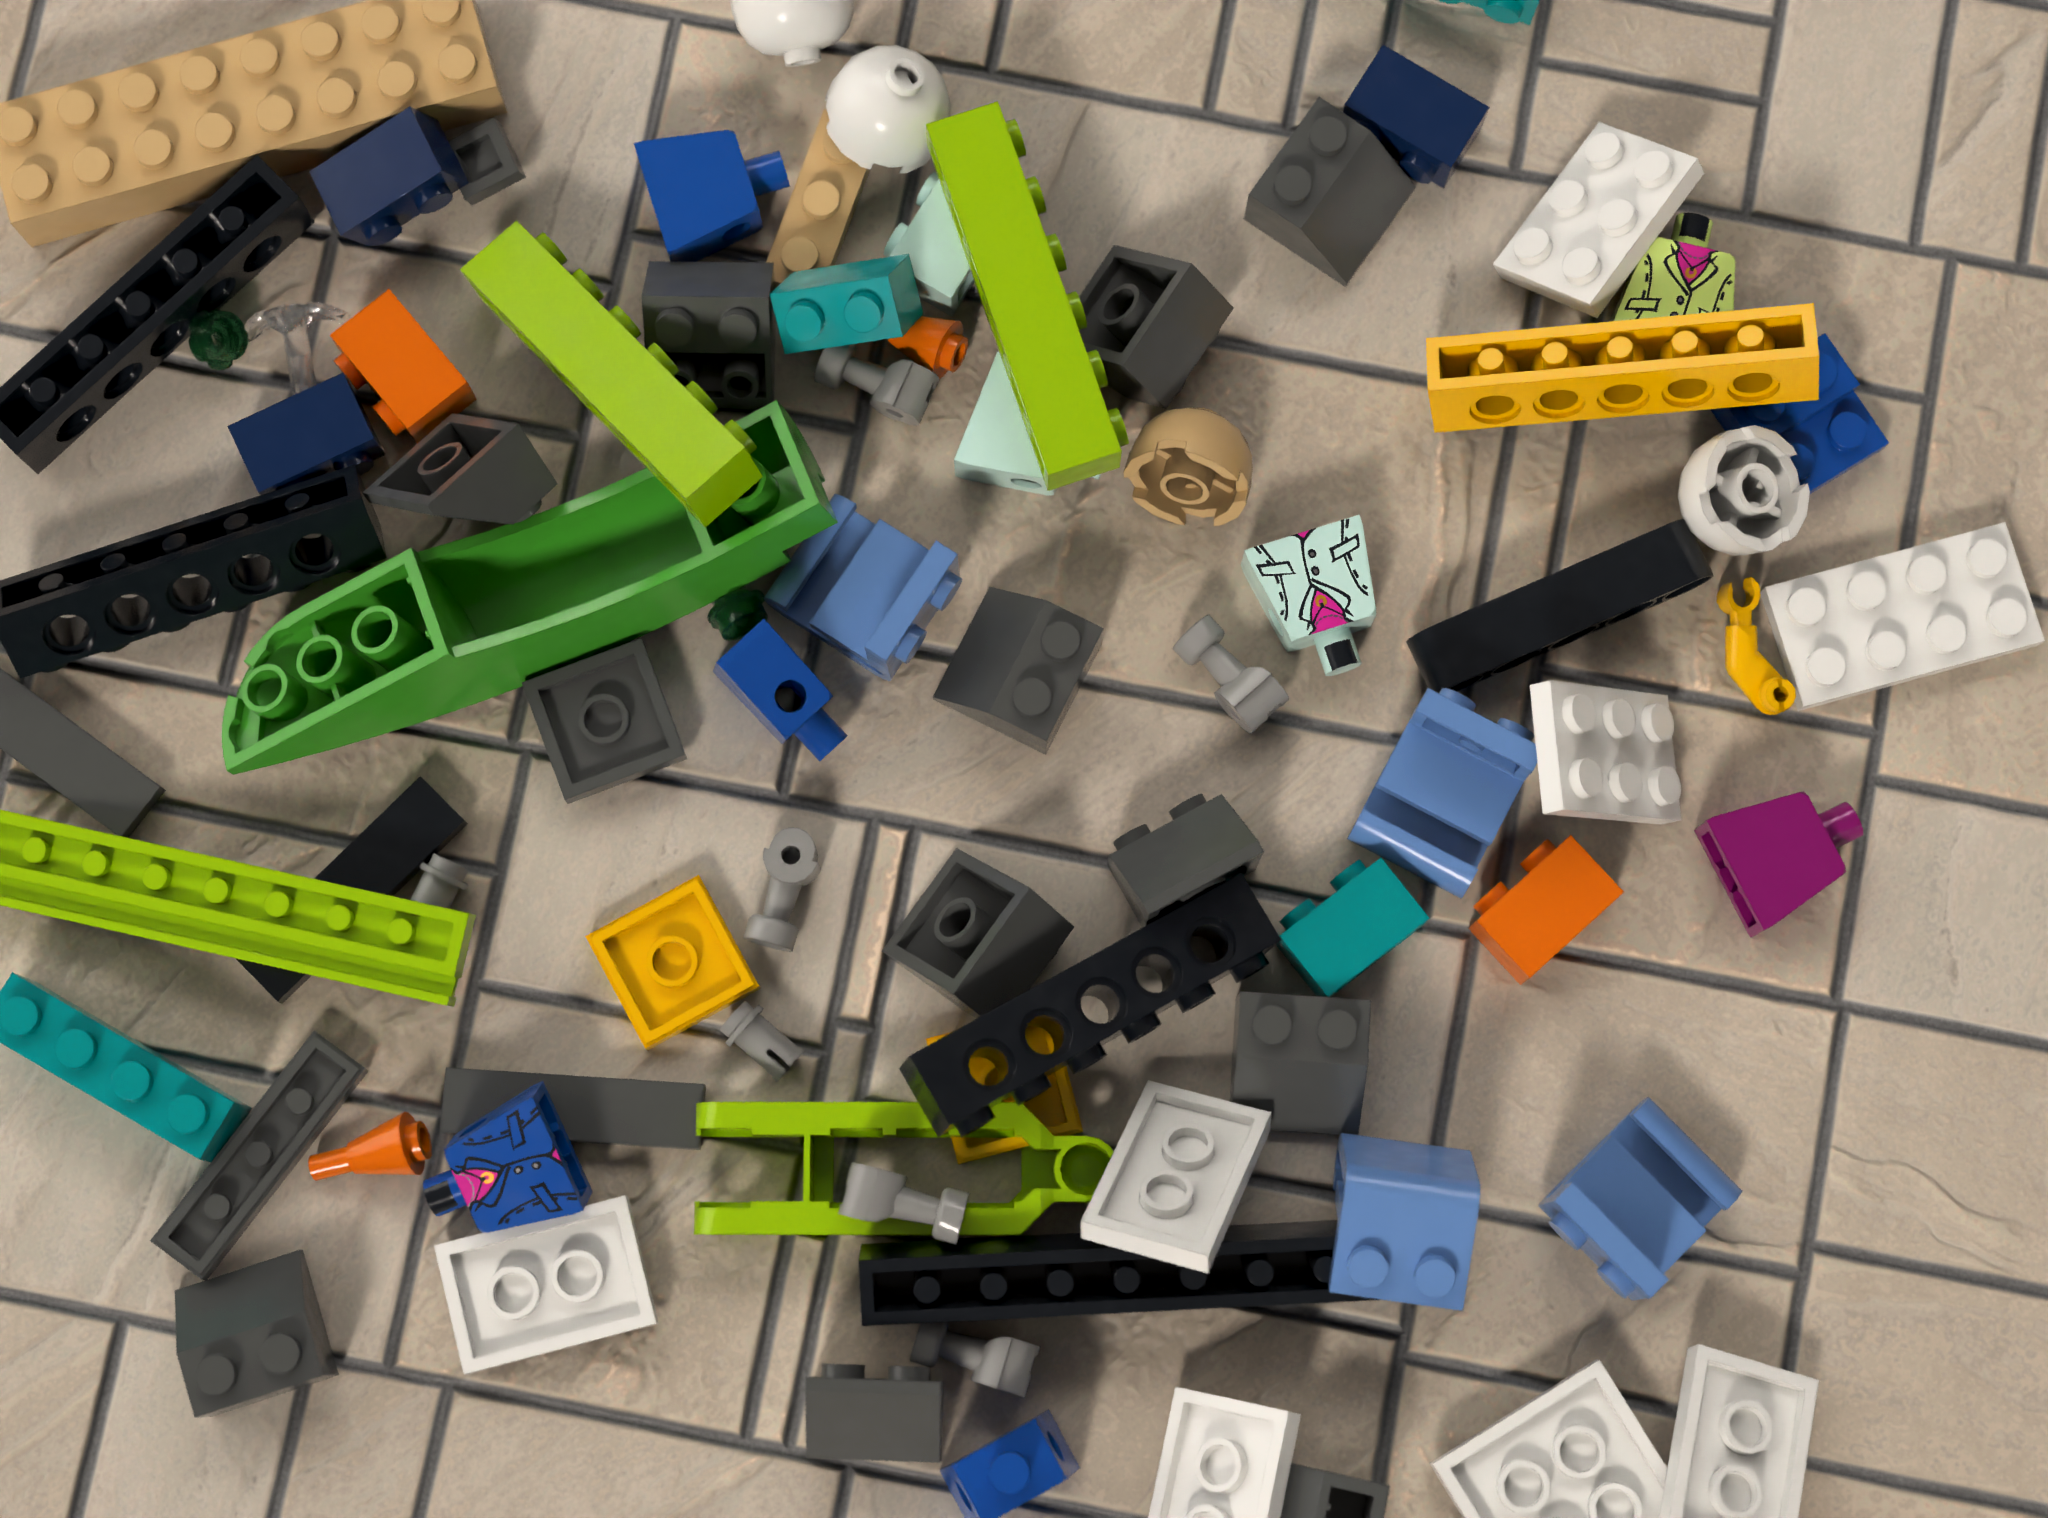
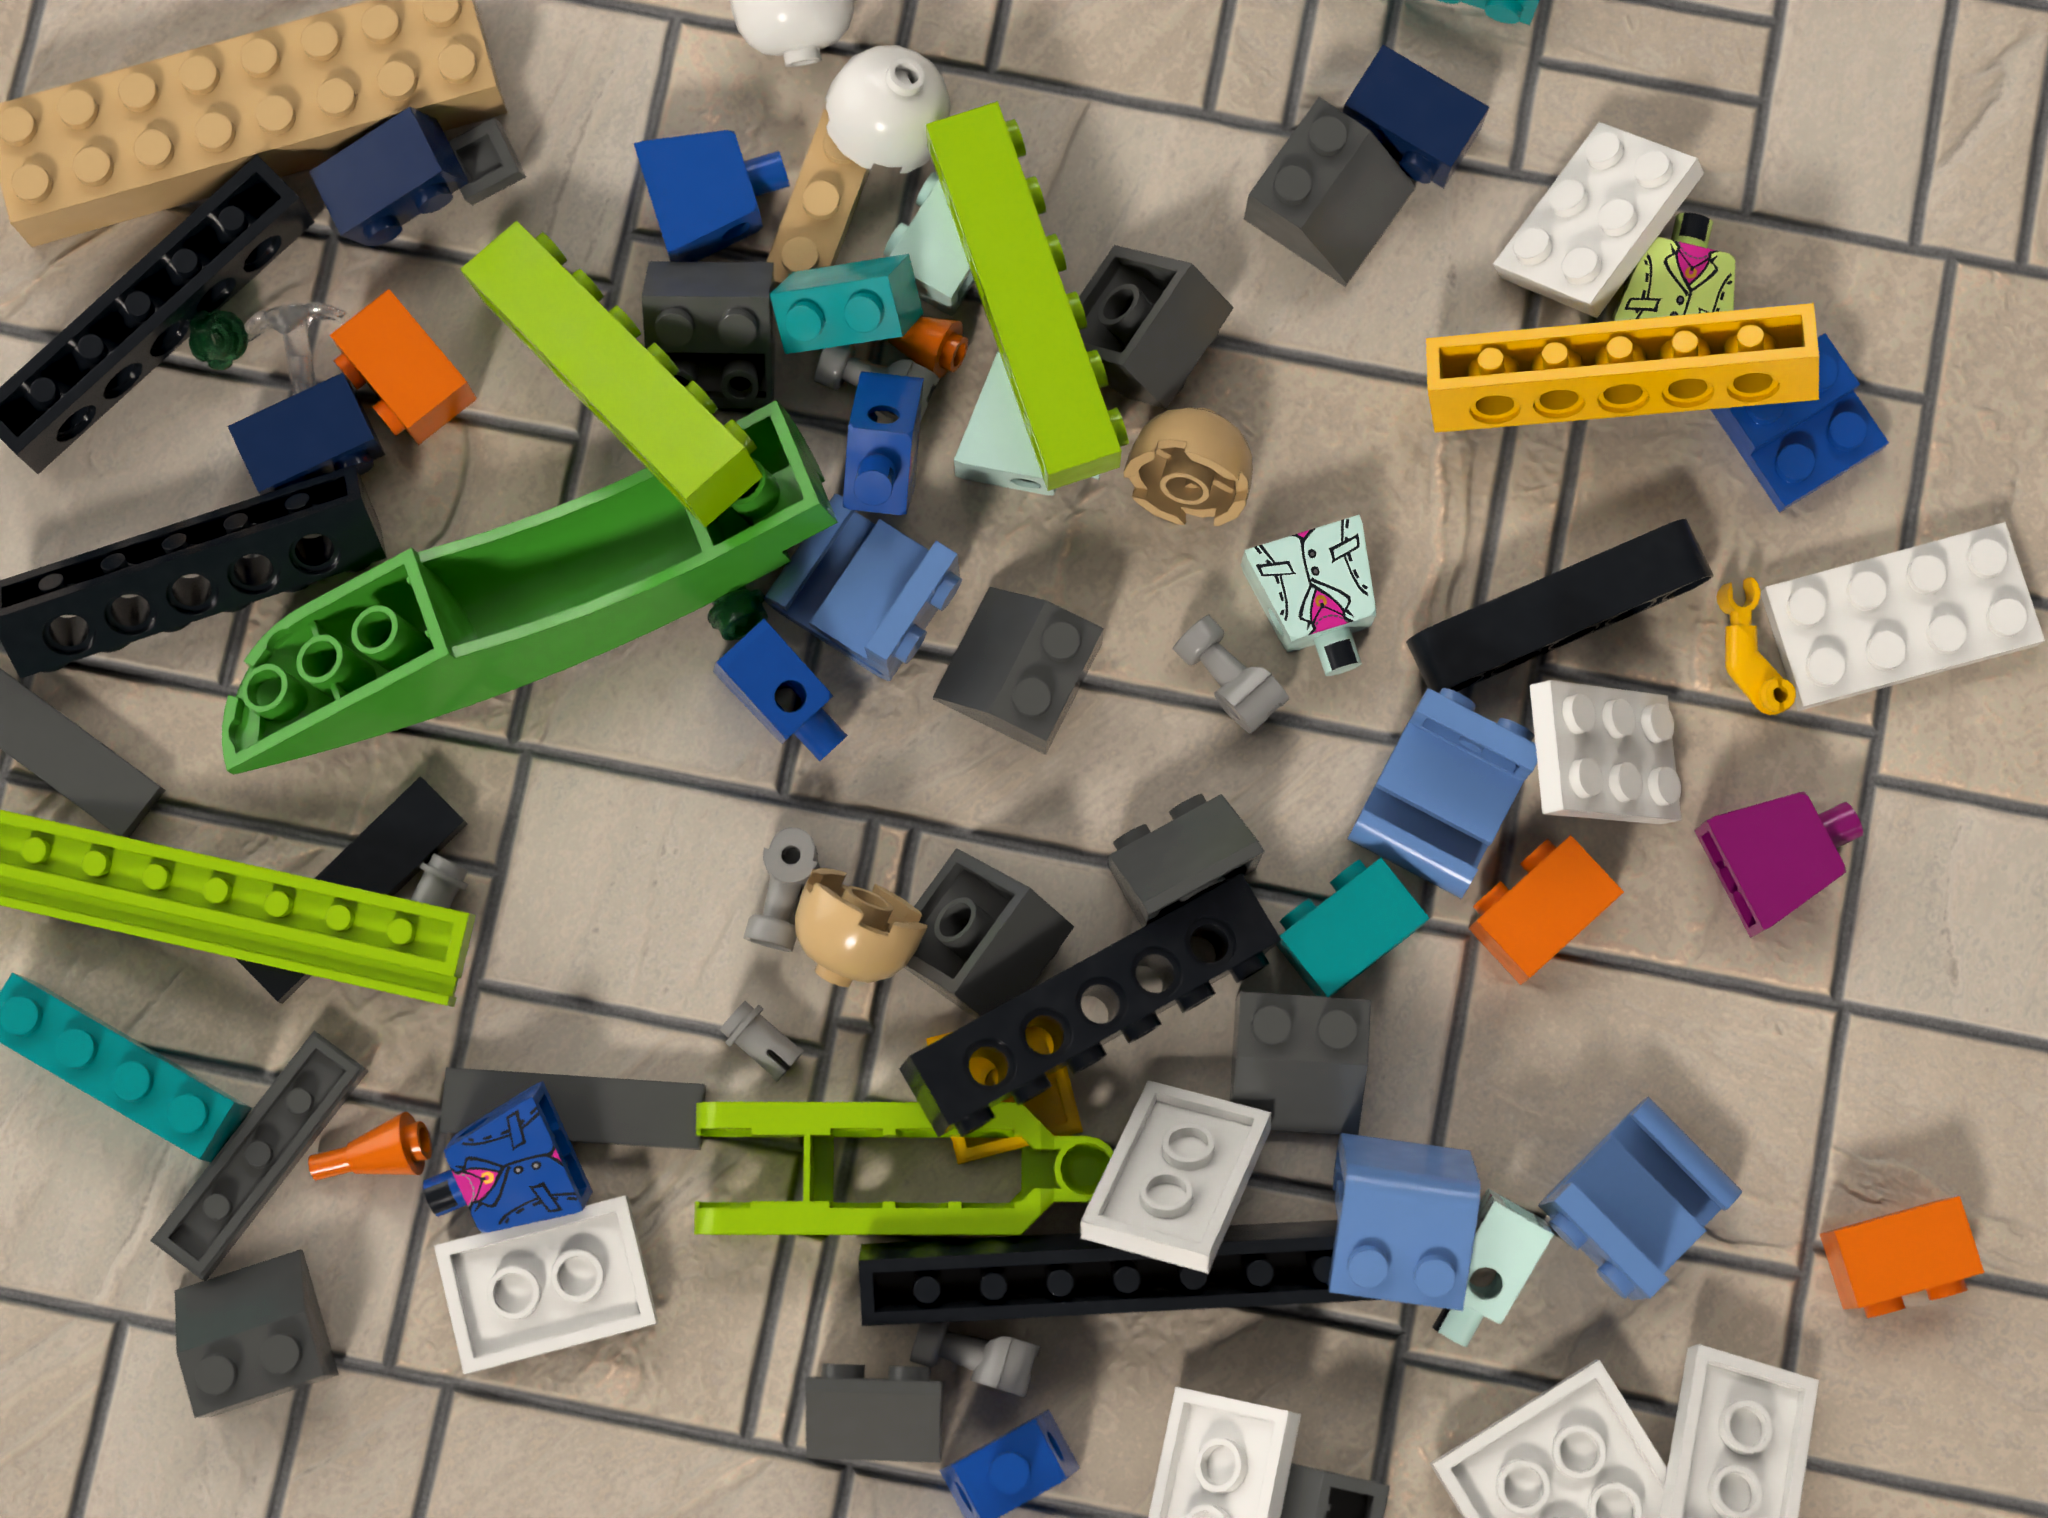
(468, 472): dark grey slope -> none
(604, 721): dark grey plate -> none
(673, 962): yellow tile -> none
(855, 930): none -> tan cylinder
(879, 455): none -> blue torso
(882, 1194): light grey leg -> none
(1509, 1243): none -> light aqua torso
(1743, 492): white cylinder -> none
(1901, 1255): none -> orange brick

